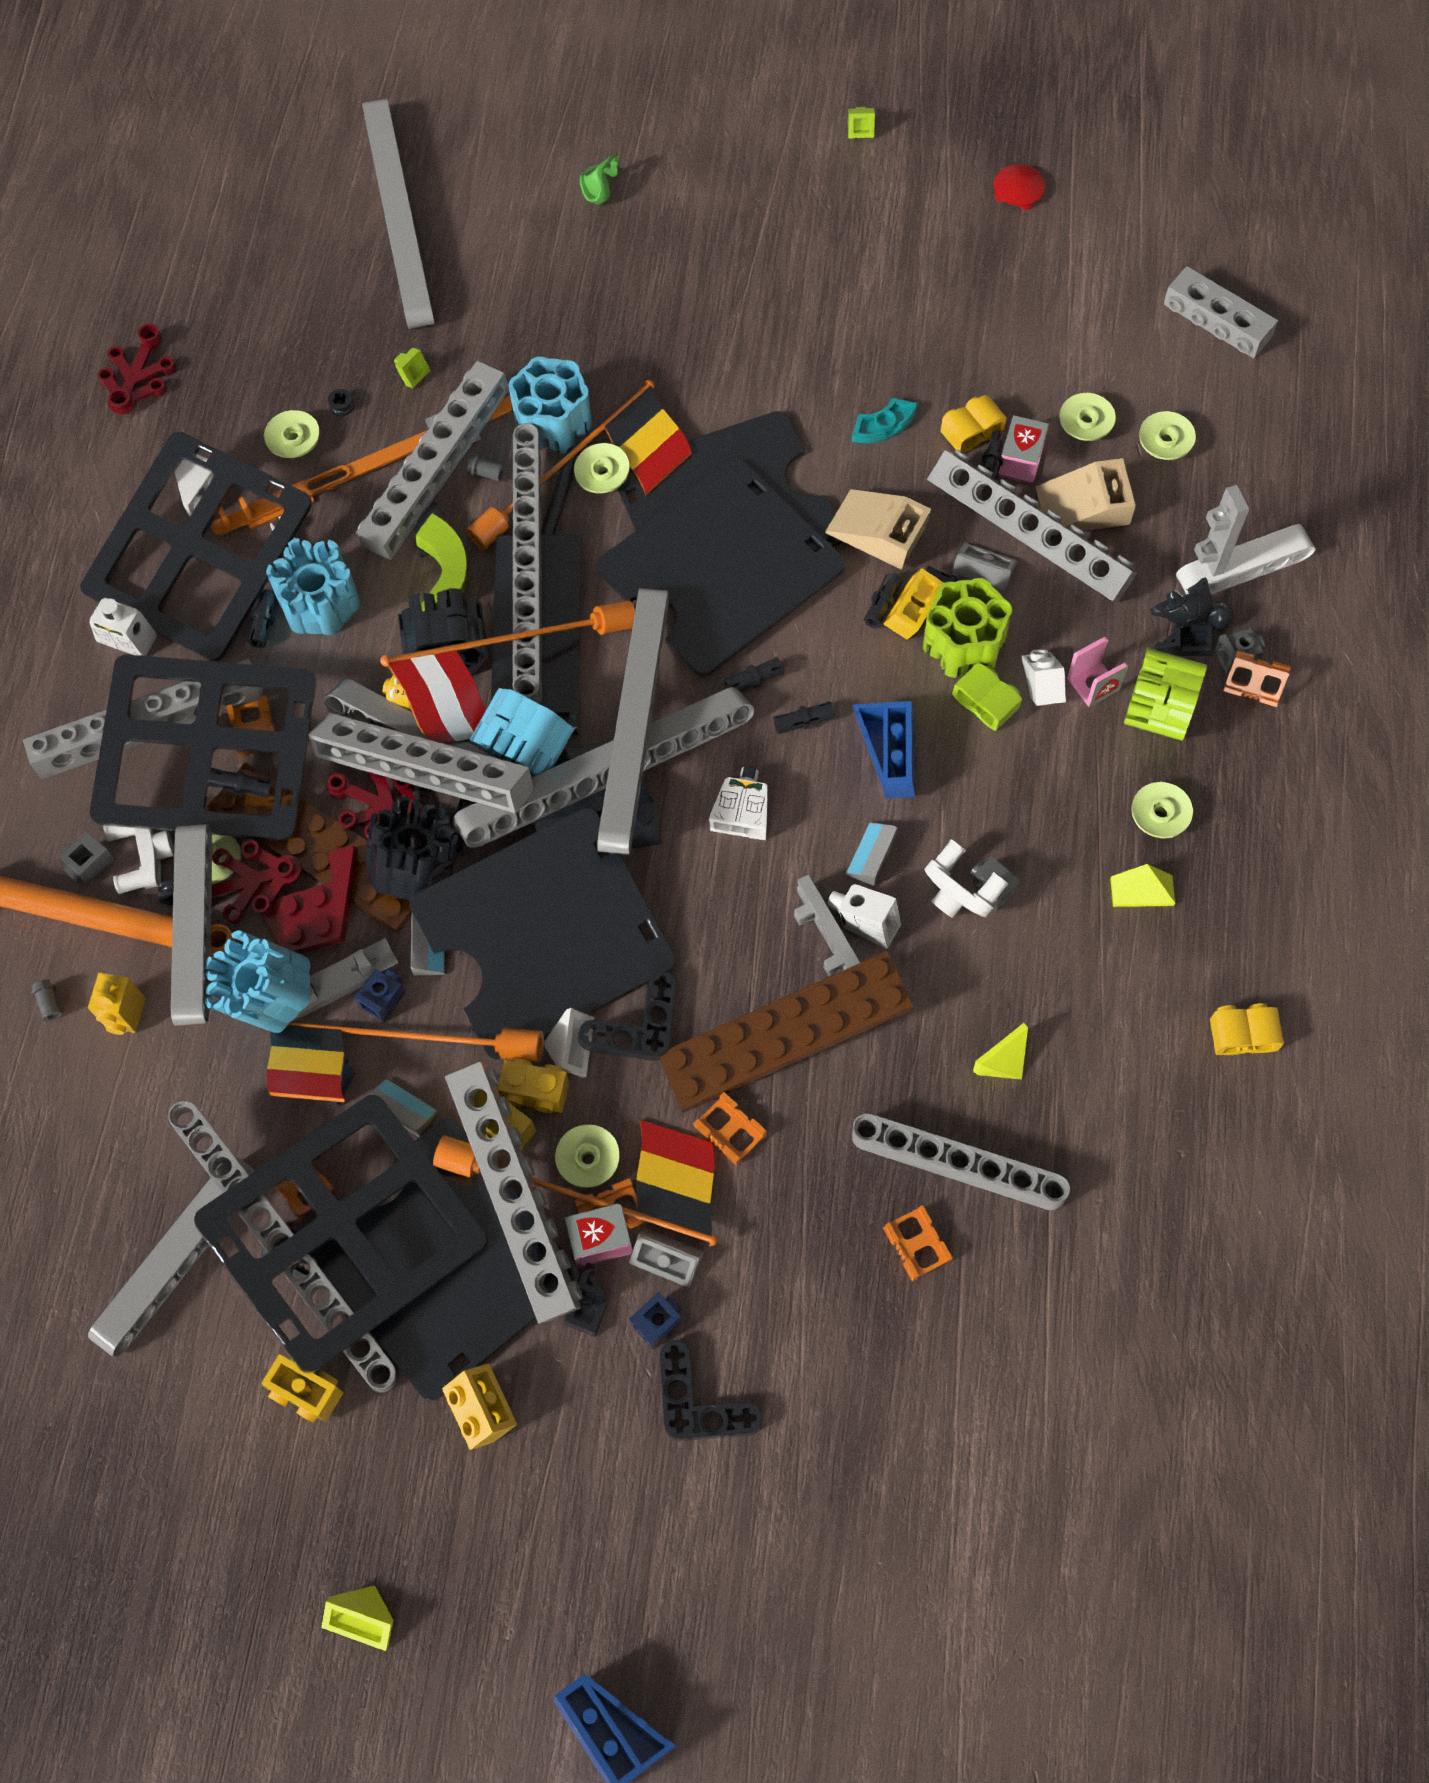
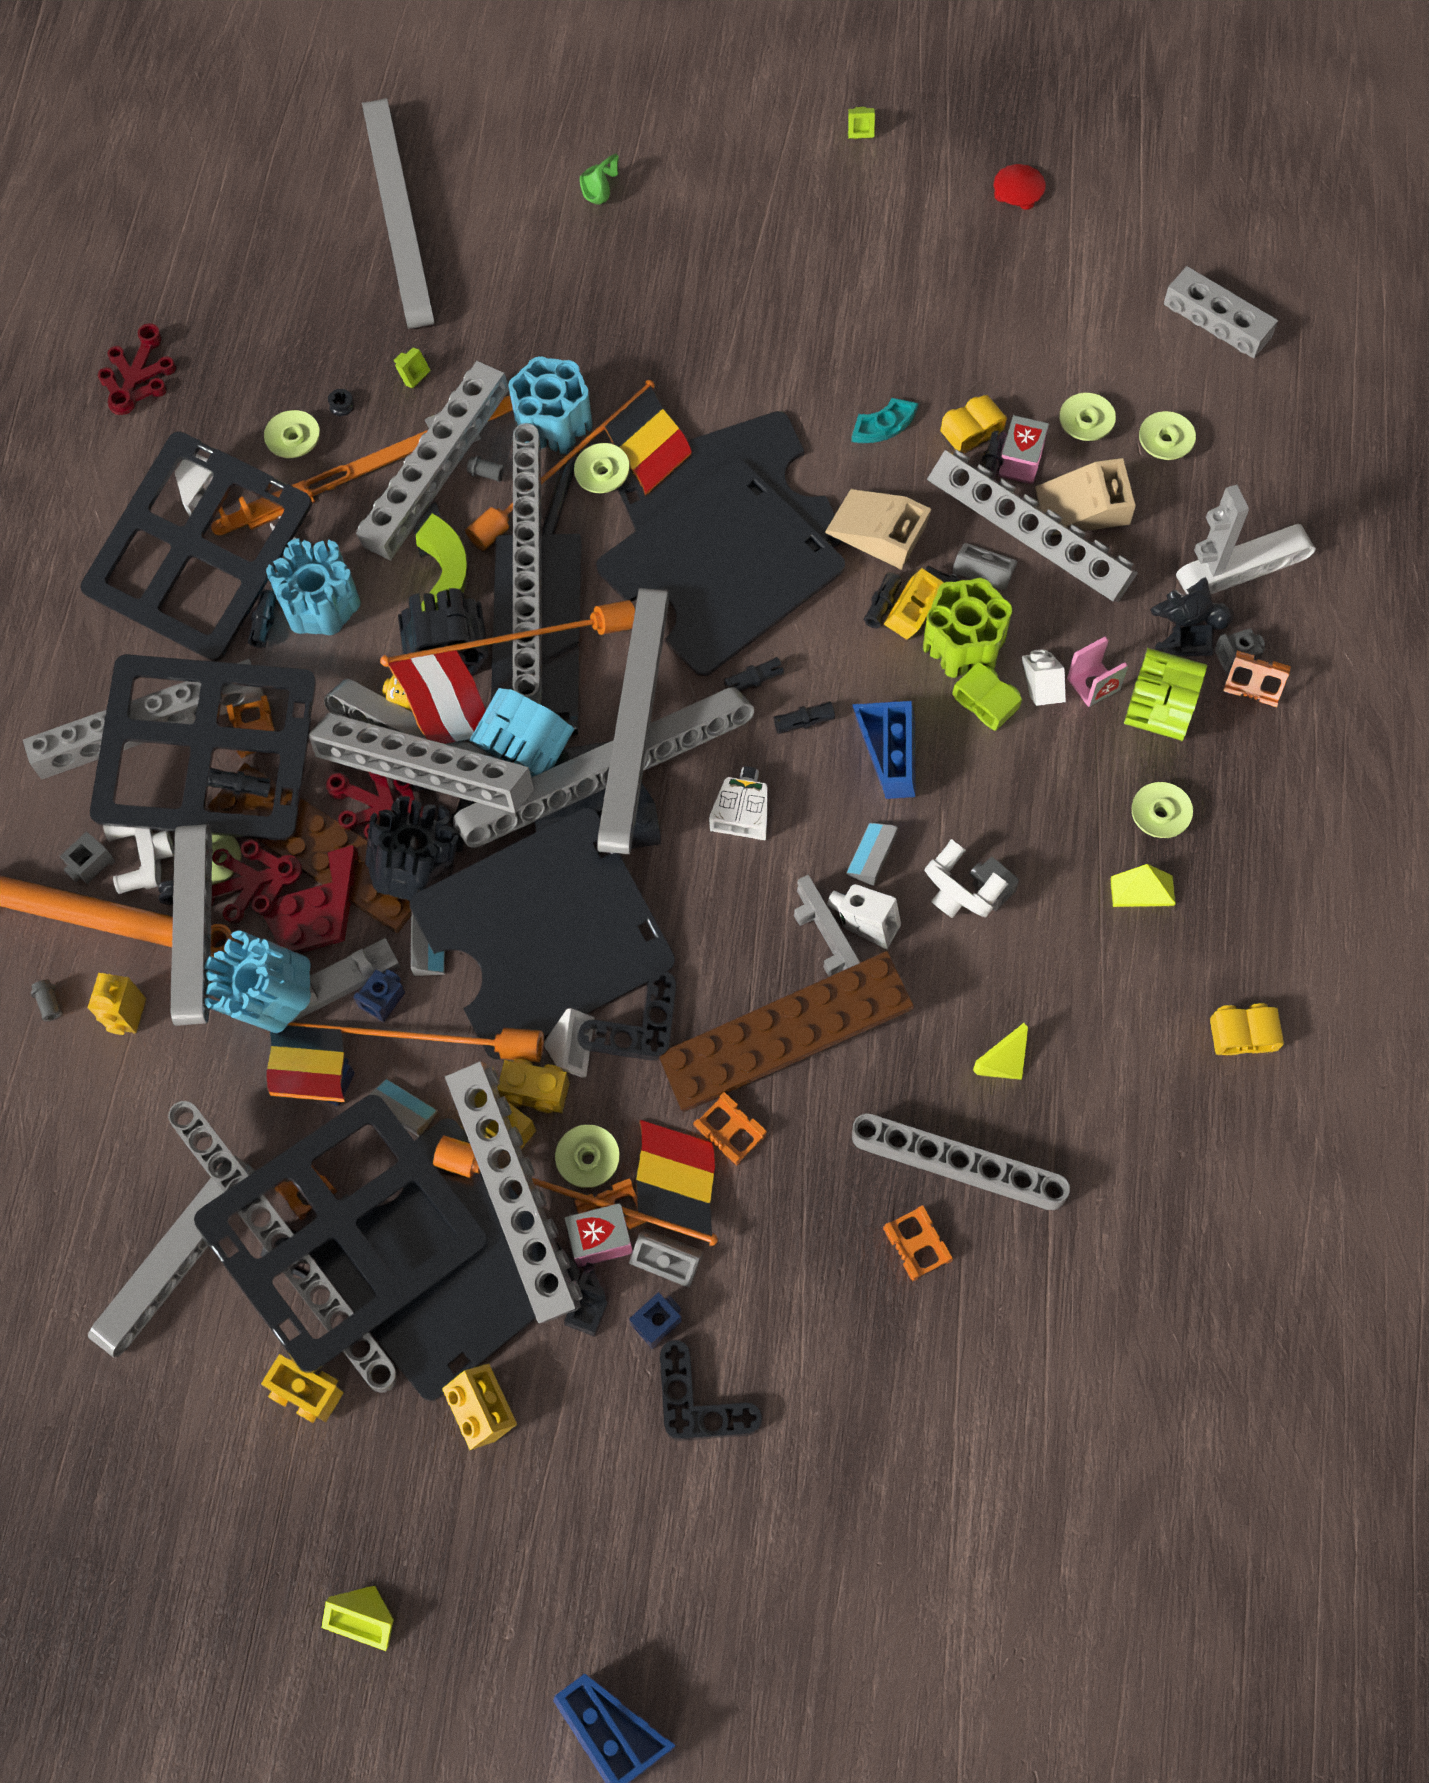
(122, 627): white torso -> none

